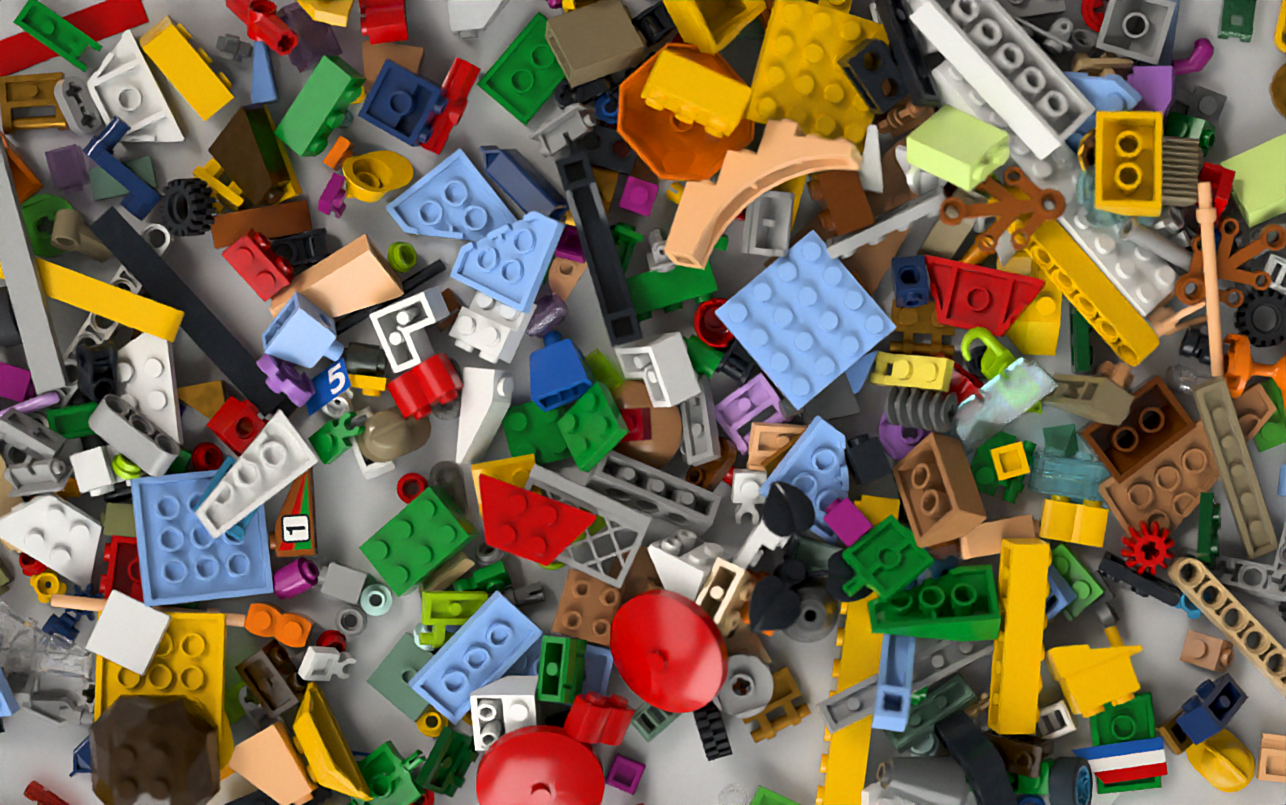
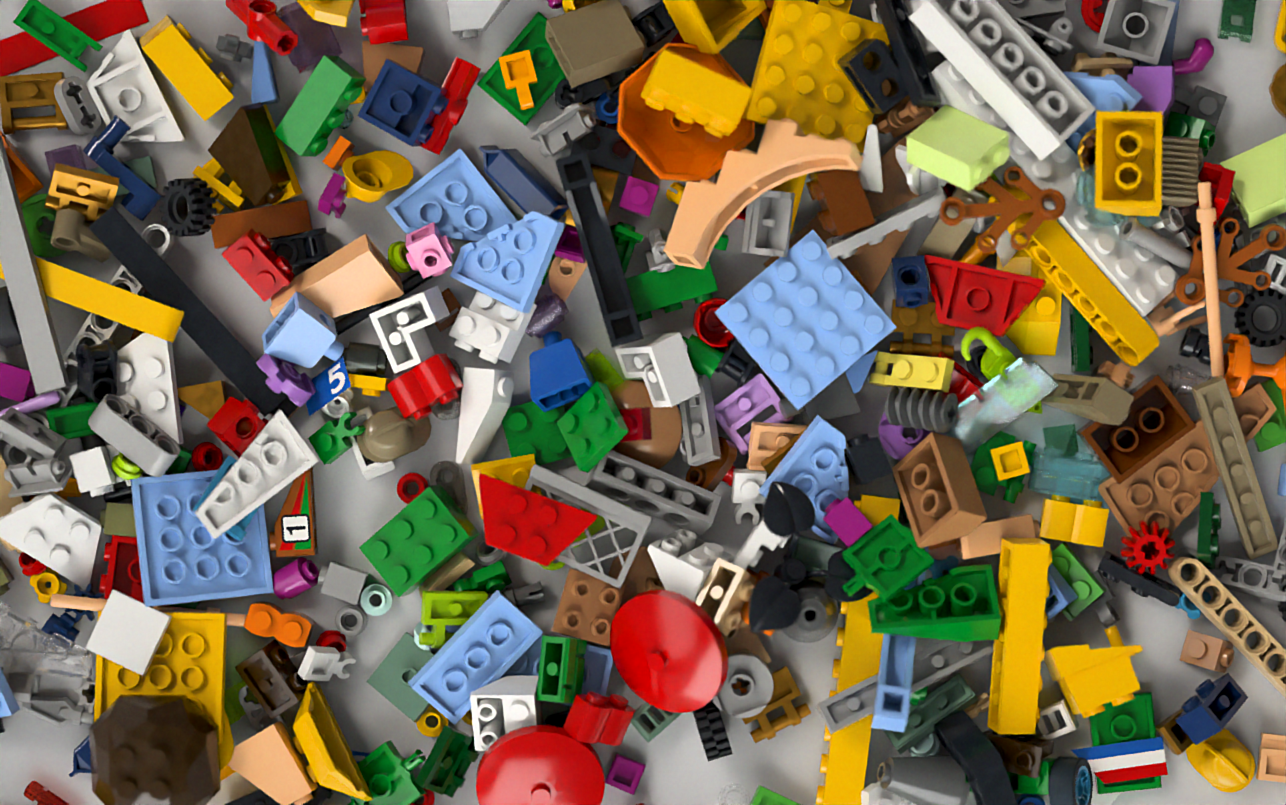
(82, 187): none -> pearl gold plate
(429, 251): none -> bright pink brick
(519, 74): none -> light orange plate
(1082, 42): light grey plate -> none

